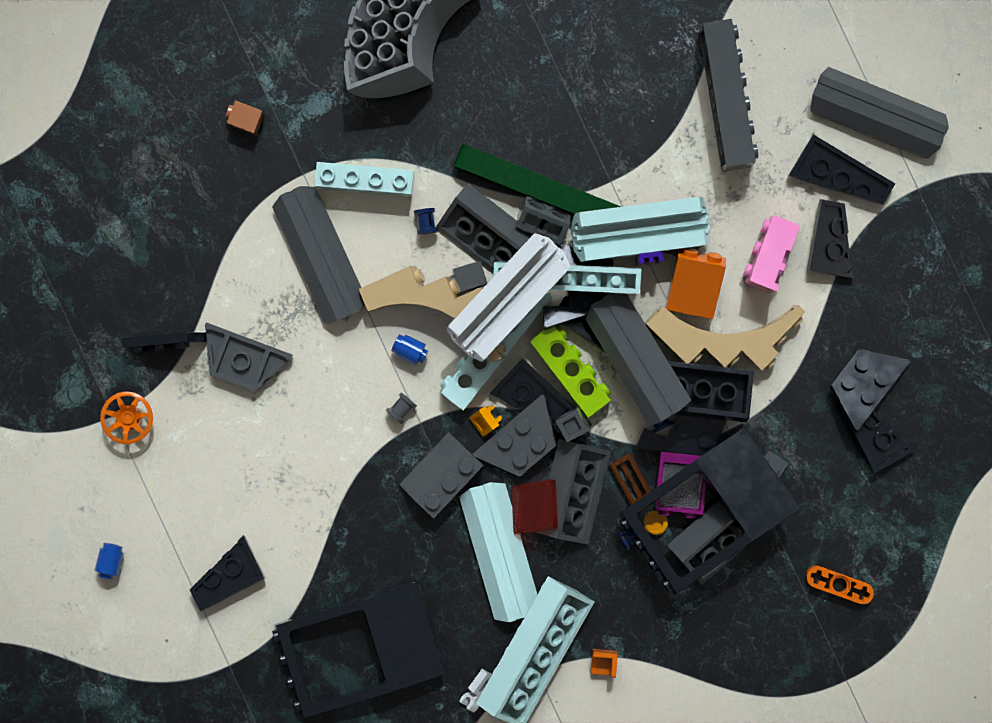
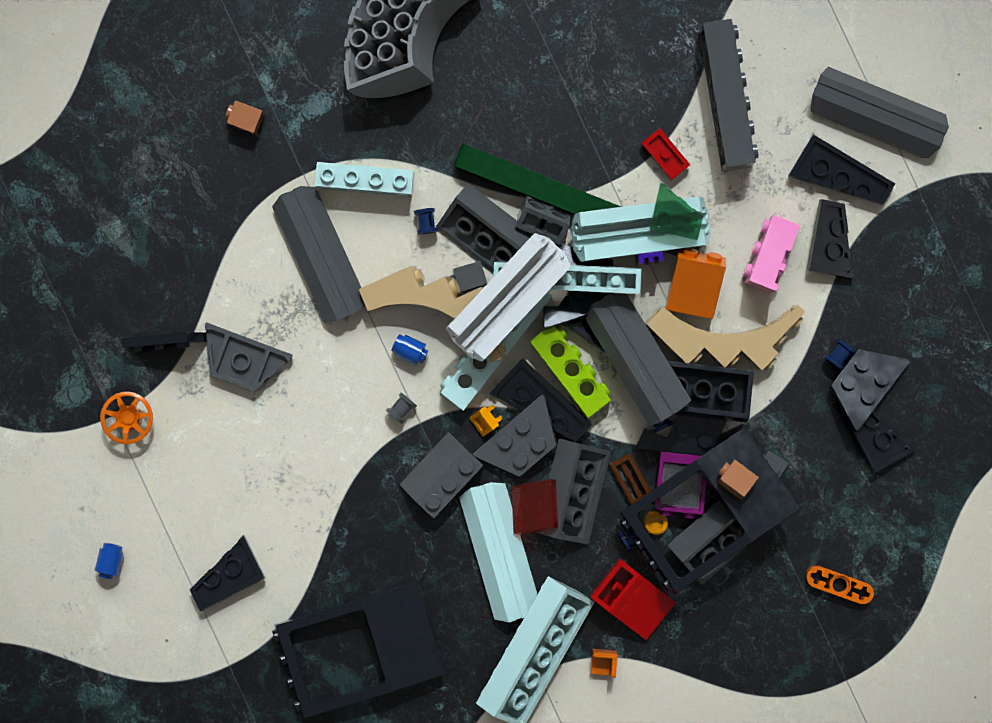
(476, 688): white plate -> none
(572, 424): dark grey brick -> none
(632, 598): none -> red slope
(665, 154): none -> red plate
(674, 215): none -> clear green wing
(737, 479): none -> nougat brick
(840, 354): none -> dark blue bush

